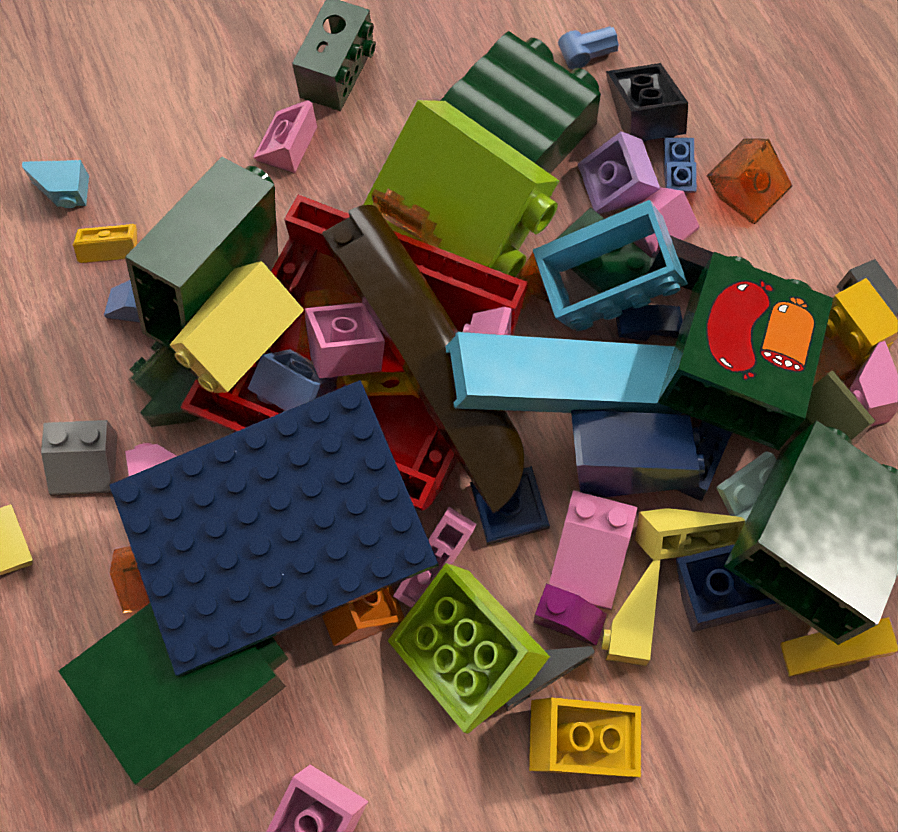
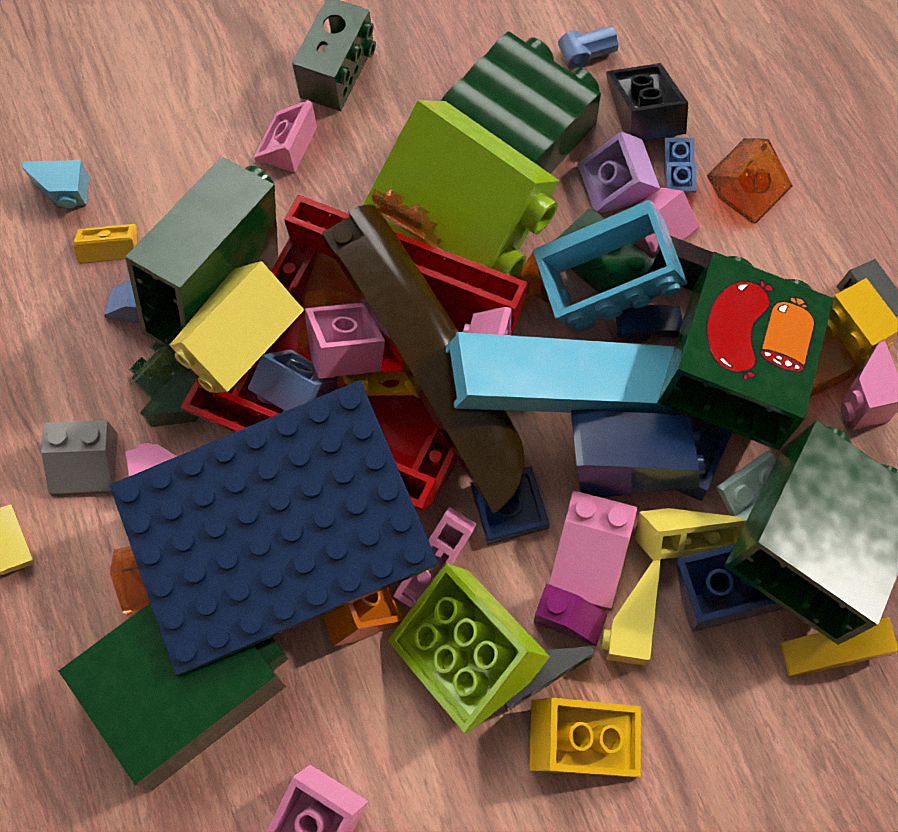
(838, 408): olive slope -> none

